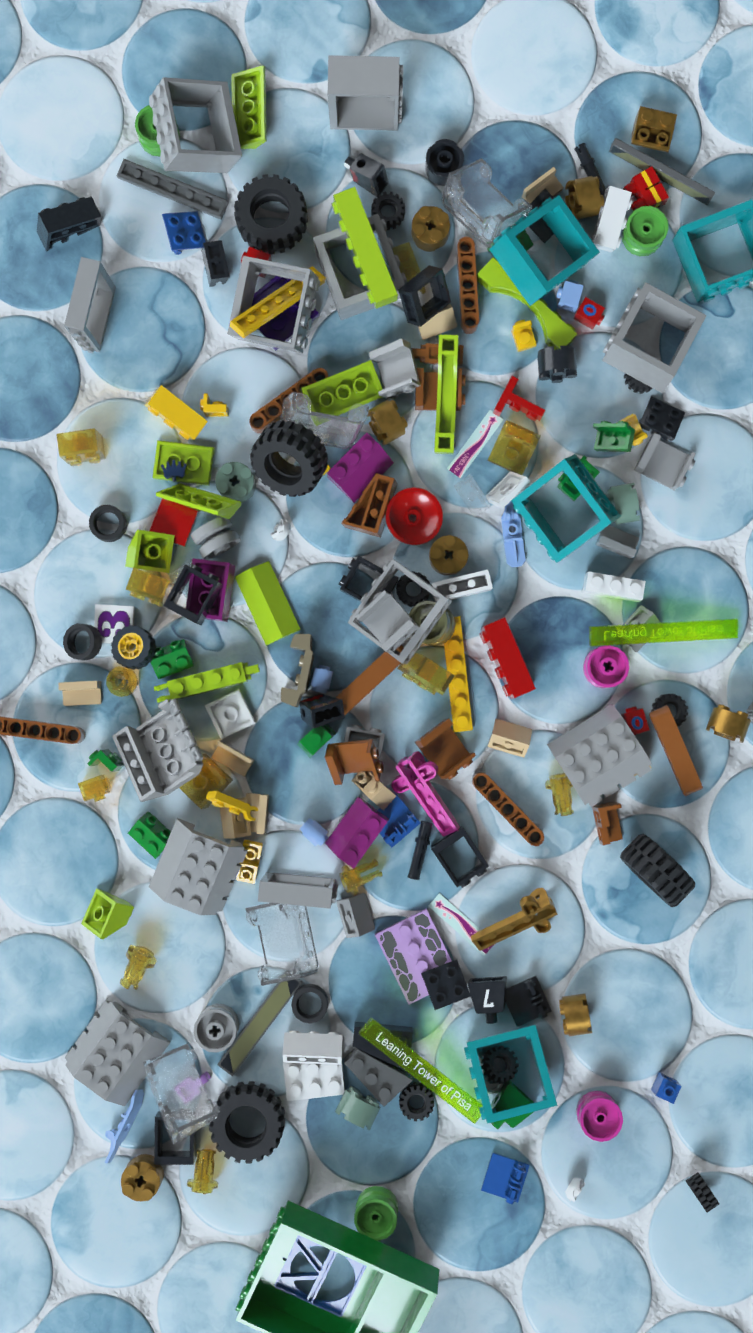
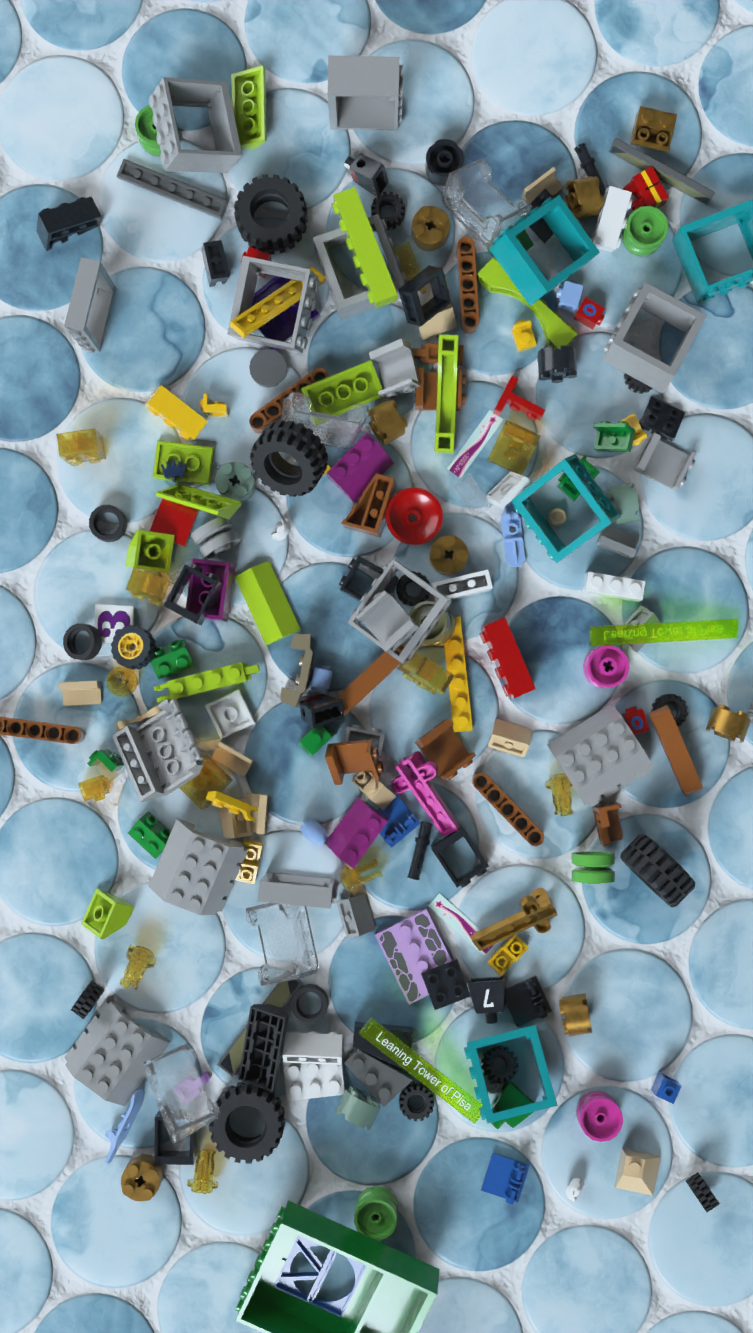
(87, 999): none -> black tyre
(151, 713): none -> tan piece
(184, 231): blue hinge -> none
(216, 1039): light grey wheel -> none
(263, 1046): none -> black piece
(268, 368): none -> dark grey tile
(507, 955): none -> yellow slope
(557, 516): none -> tan plate
(591, 867): none -> bright green wheel
(637, 1171): none -> tan slope

